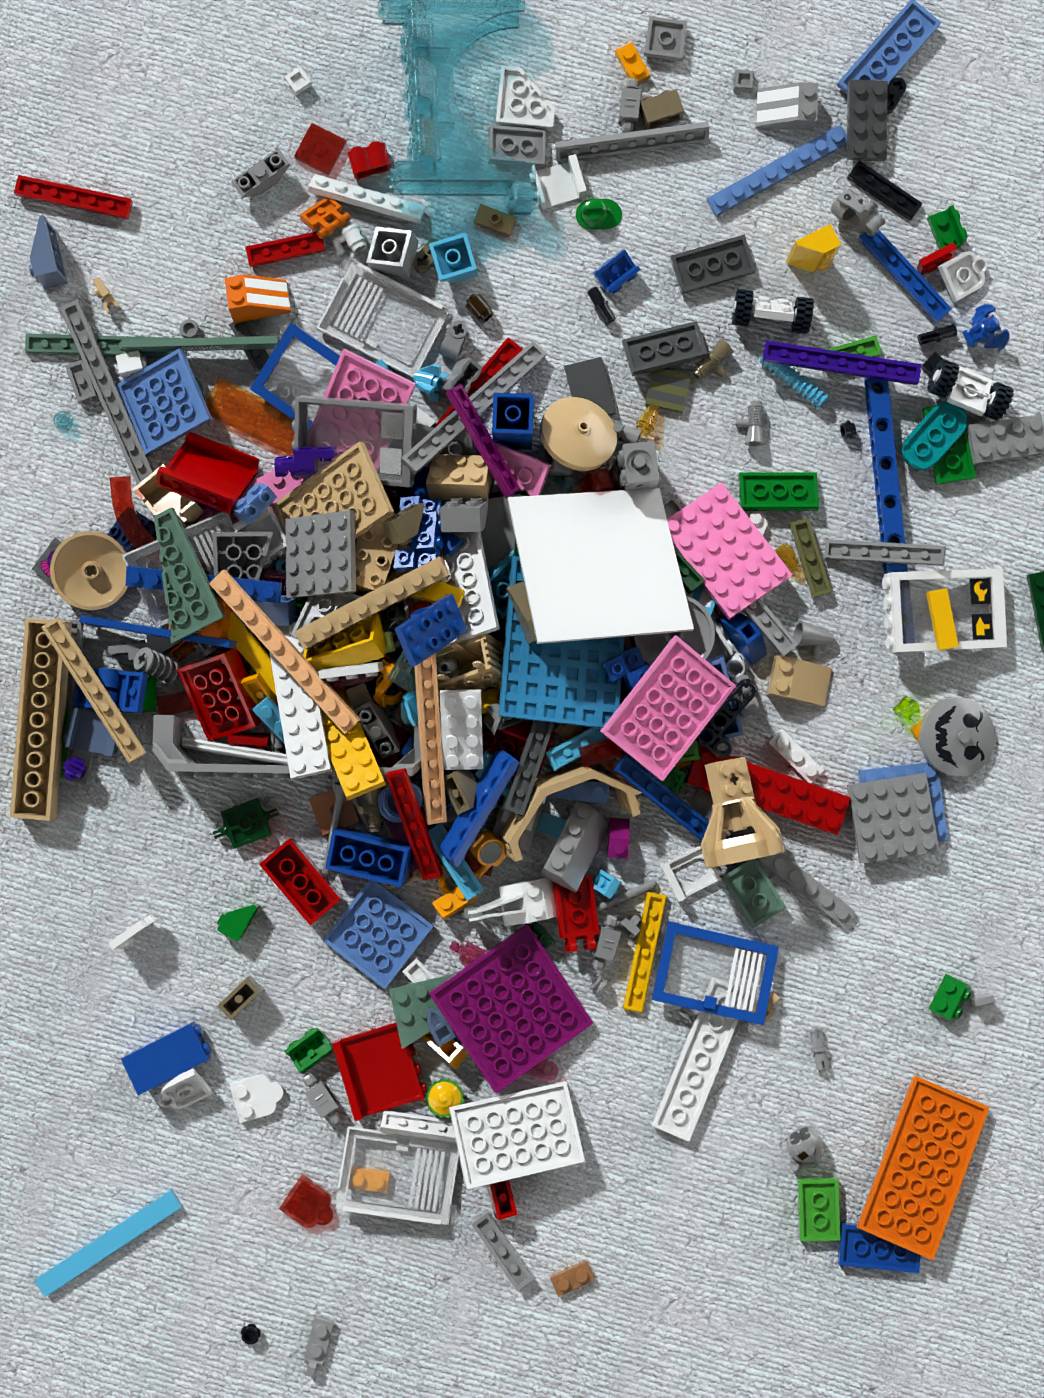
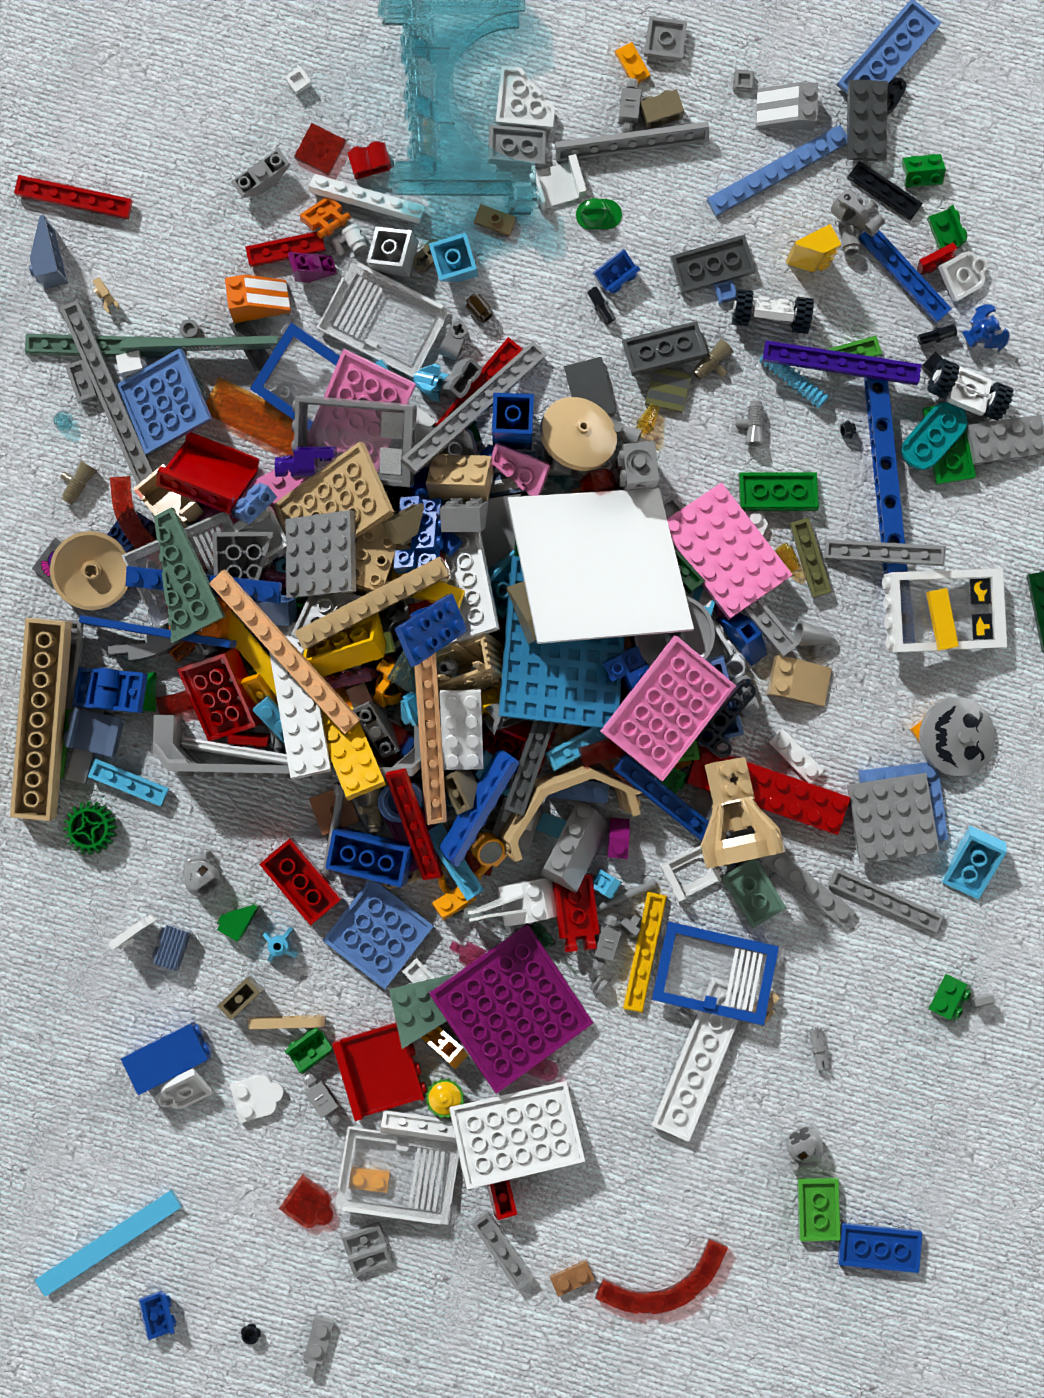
(74, 769): dark purple gear -> none
(77, 483): none -> dark tan piece
(86, 822): none -> green gear
(94, 690): tan tile -> none
(128, 782): none -> medium azure plate
(156, 665): light grey piece -> none
(157, 1315): none -> blue bracket
(171, 947): none -> sand blue brick
(200, 874): none -> light grey piece
(245, 823): dark green plate -> none
(277, 1022): none -> tan beam
(284, 942): none -> medium azure brick
(311, 266): none -> magenta slope
(351, 672): white plate -> none
(366, 1249): none -> light grey slope
(439, 1027): sand blue plate -> none
(483, 440): magenta tile -> none
(671, 1297): none -> clear red plate
(725, 291): none -> medium blue tile
(850, 241): none -> light grey cone
(886, 900): none -> light grey tile
(907, 708): clear neon green tile -> none
(923, 170): none -> green bracket
(923, 1167): orange plate -> none
(975, 862): none -> medium azure slope

